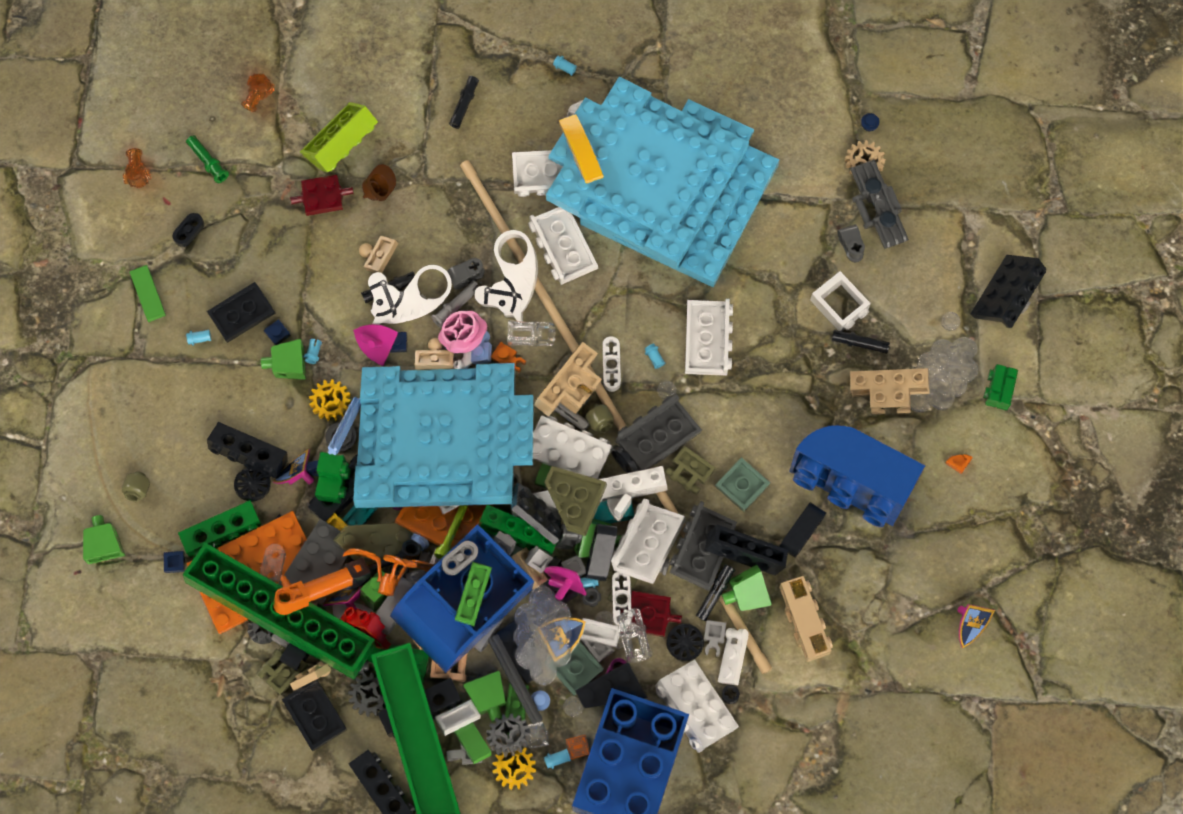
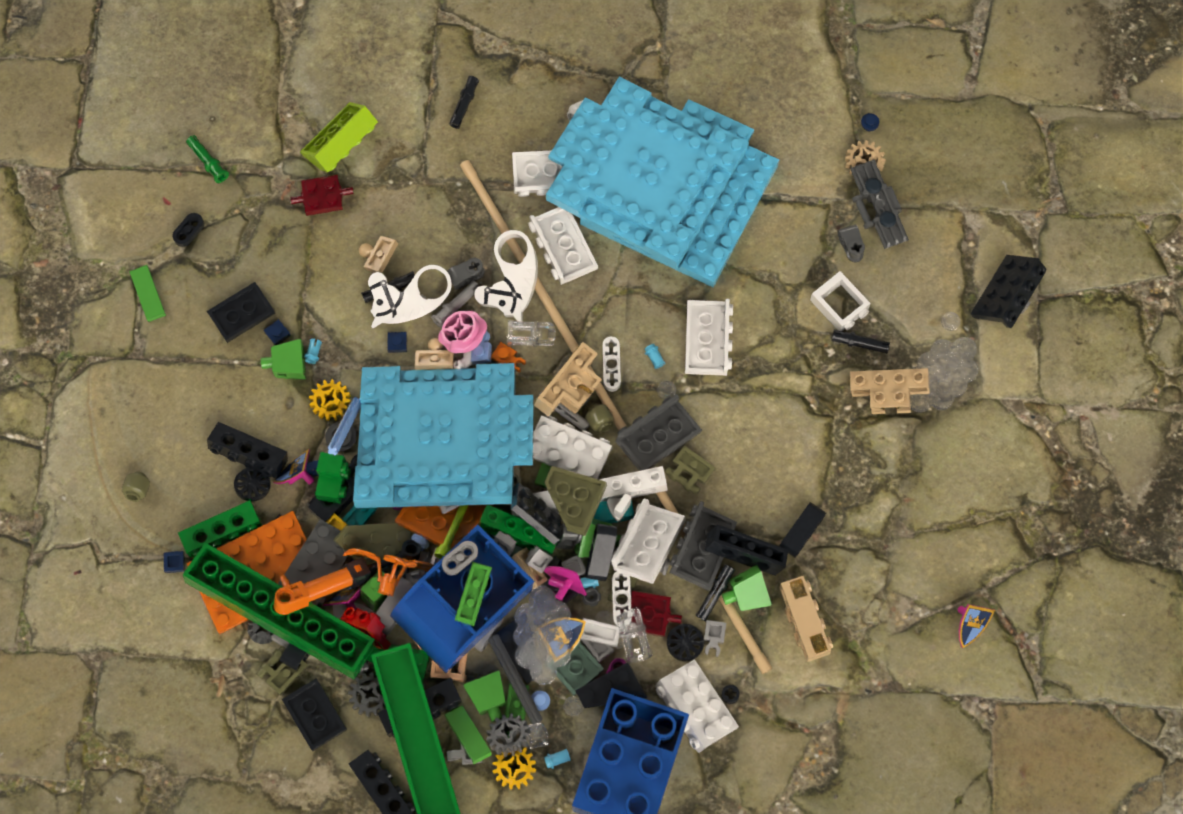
(101, 542): bright green torso -> none
(135, 168): clear orange connector -> none
(198, 337): medium azure pin -> none
(257, 93): clear orange connector -> none
(273, 564): clear plate -> none
(315, 672): tan plate -> none
(375, 341): dark pink shield -> none
(379, 183): reddish brown piece -> none
(457, 717): white tile -> none
(564, 65): medium azure pin -> none
(578, 747): orange tile -> none
(581, 149): yellow slope -> none
(623, 459): black wheel -> none
(733, 656): white plate -> none
(742, 484): sand green plate -> none
(856, 472): blue brick -> none
(959, 462): orange tile -> none
(1001, 387): green brick -> none

